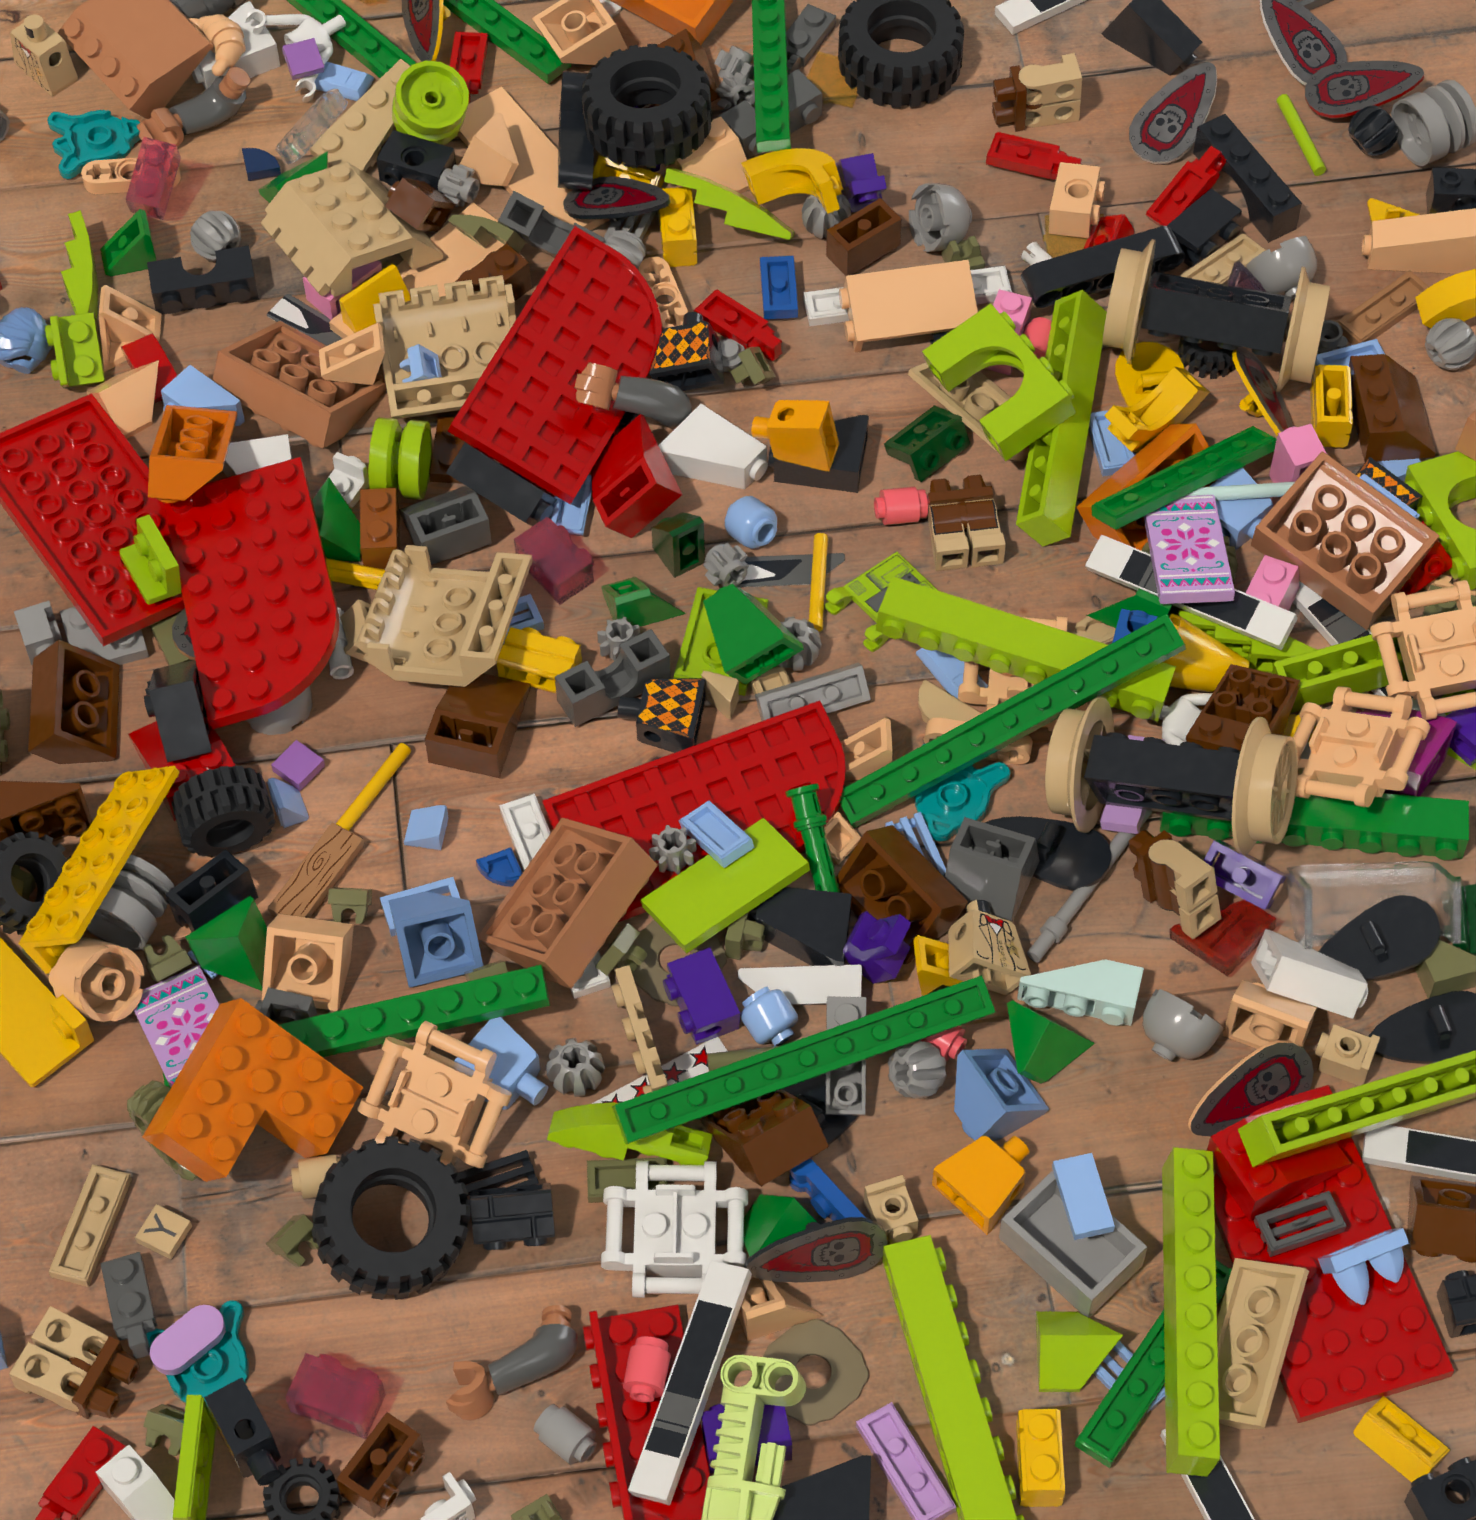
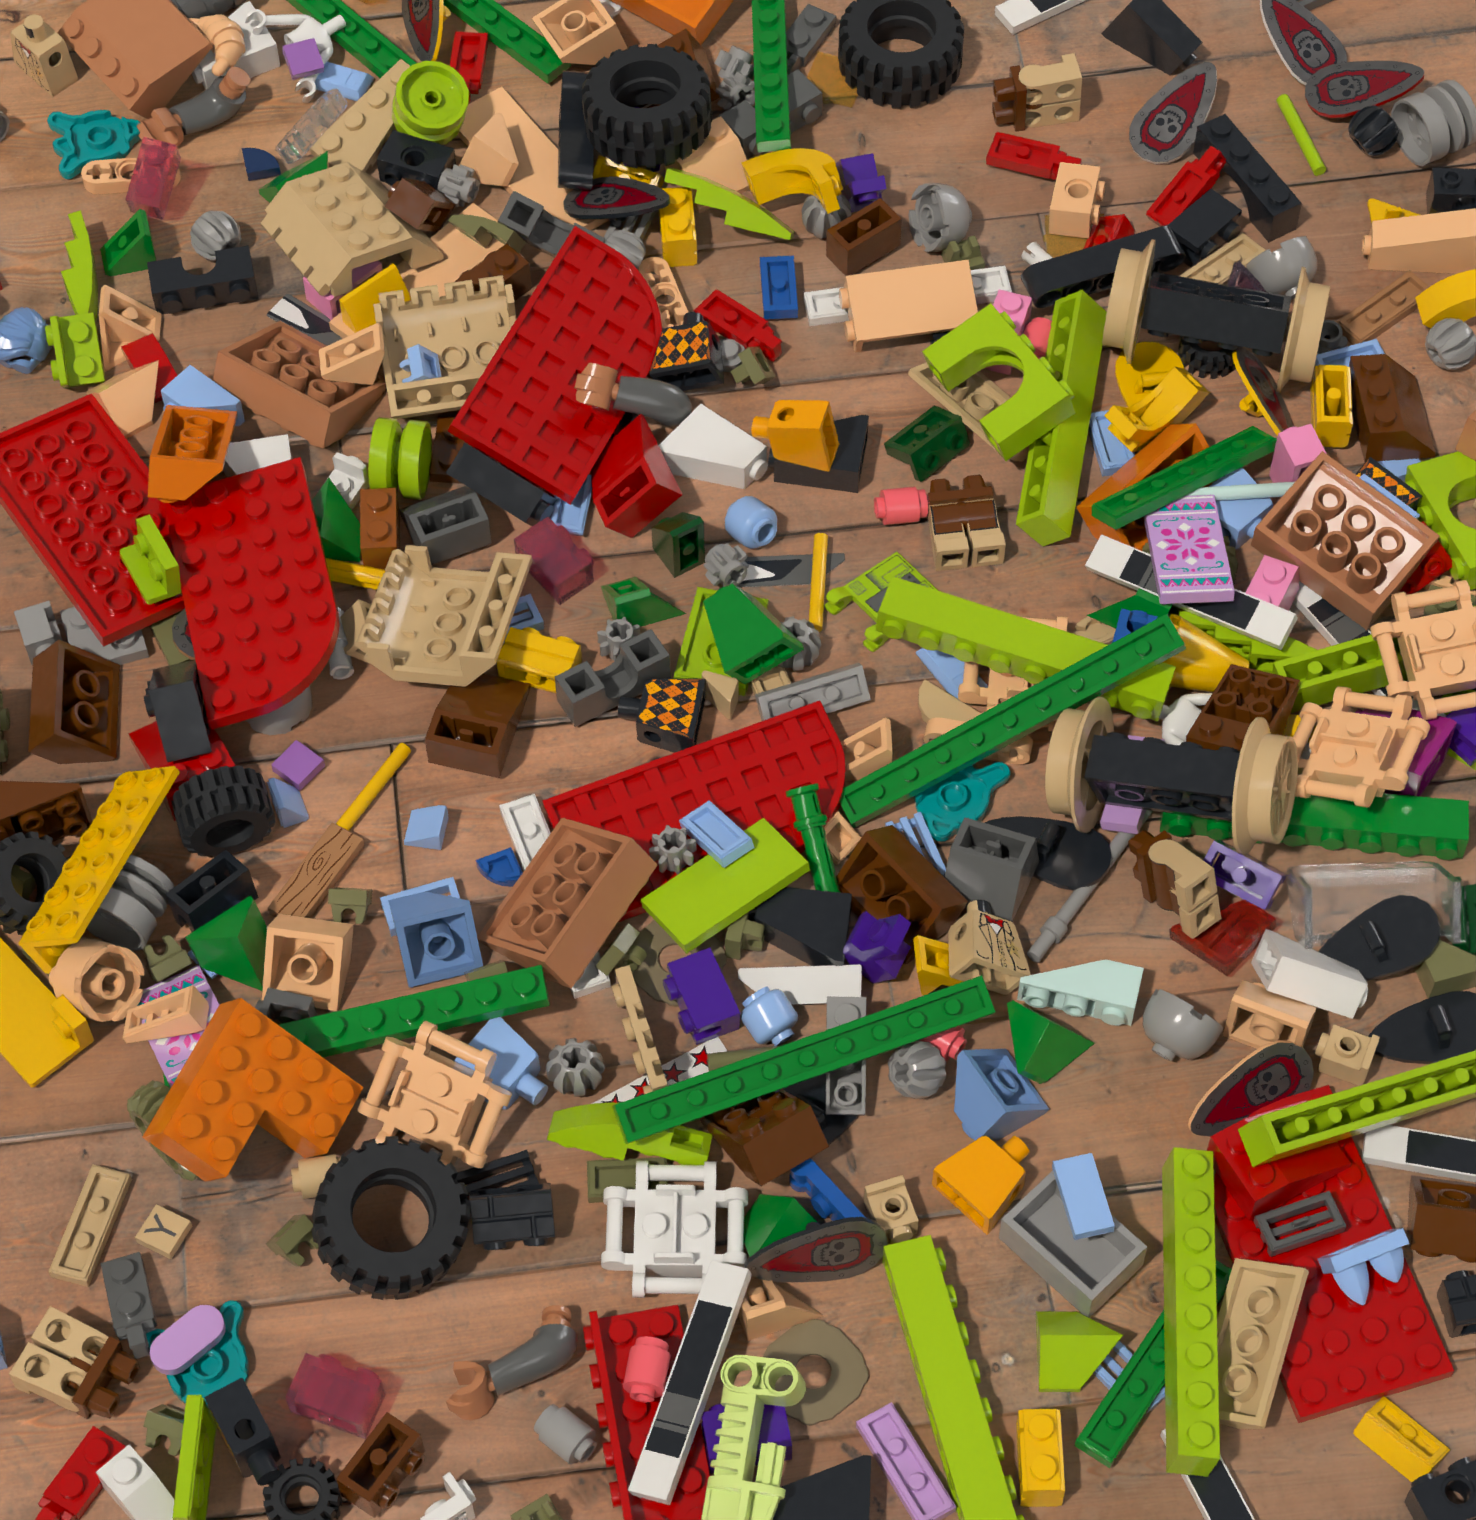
(178, 1015): none -> light nougat slope

